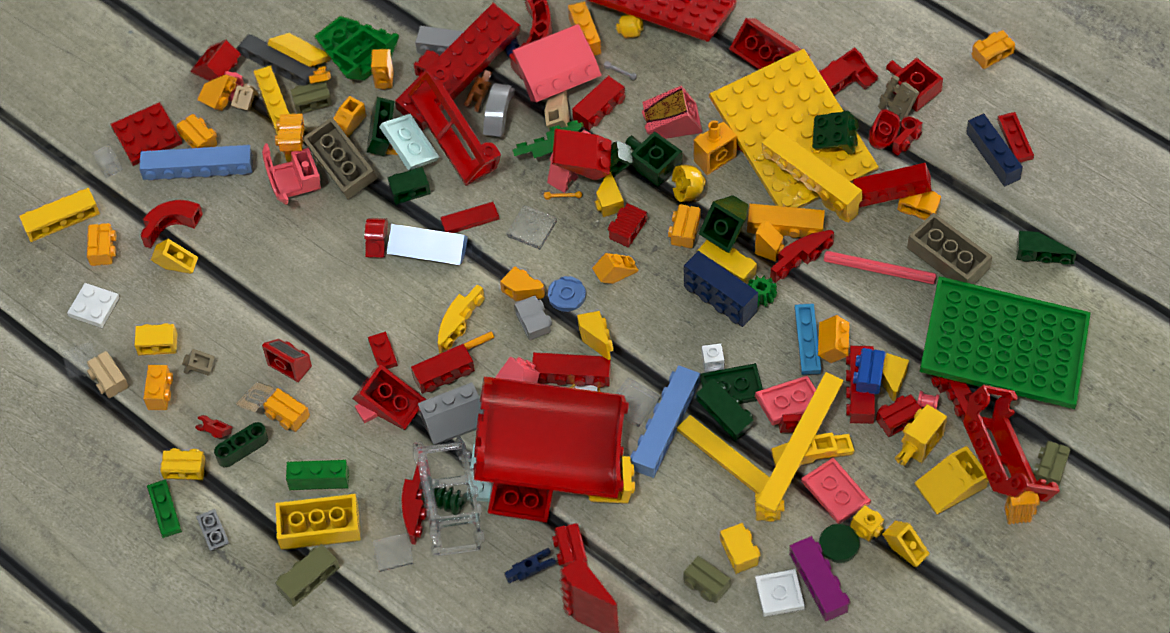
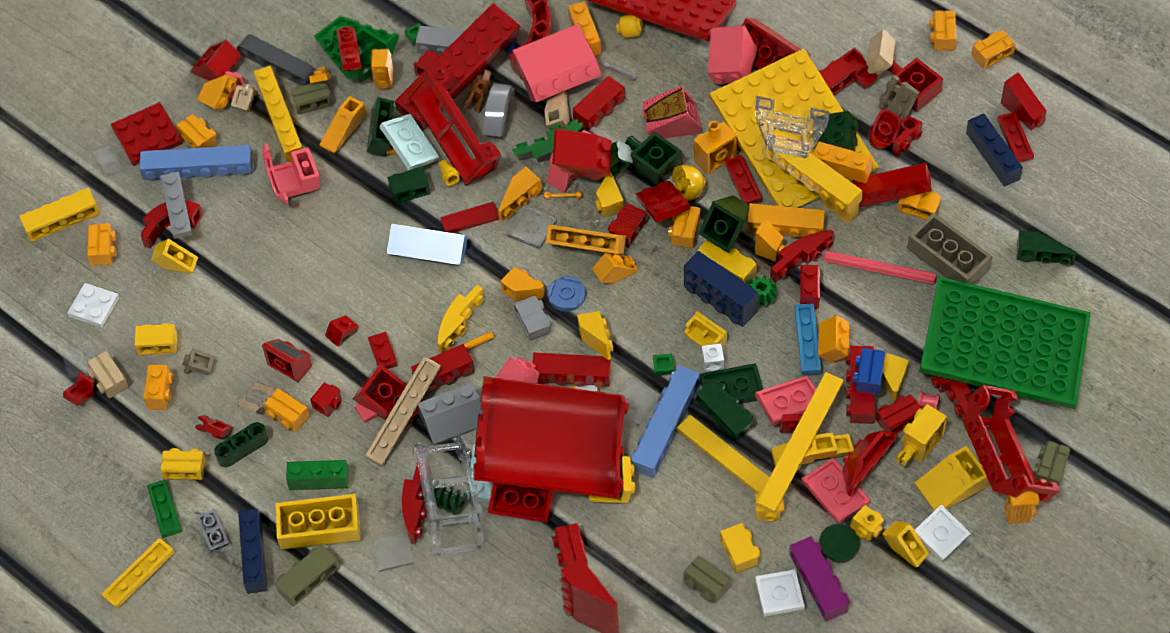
(80, 391): none -> red bracket
(138, 573): none -> yellow plate
(176, 205): none -> light grey plate
(252, 551): none -> dark blue brick
(290, 132): light orange brick -> none
(298, 49): yellow tile -> none
(326, 399): none -> red brick
(339, 158): dark tan brick -> none
(340, 328): none -> red bracket
(348, 48): none -> red slope
(375, 234): red brick -> none
(402, 411): none -> tan tile
(412, 32): none -> green tile
(448, 173): none -> yellow cone
(520, 190): none -> light orange slope
(529, 566): dark blue hinge -> none
(585, 239): none -> light orange brick
(662, 201): none -> red plate
(663, 364): none -> green plate
(704, 331): none -> yellow hinge
(730, 54): none -> coral slope
(743, 180): none -> red plate
(770, 120): none -> clear windscreen
(810, 285): none -> red brick
(844, 161): none -> light orange brick
(865, 458): none -> red wedge
(880, 52): none -> tan brick
(941, 533): none -> white plate
(943, 30): none -> light orange brick
(1021, 99): none -> red slope

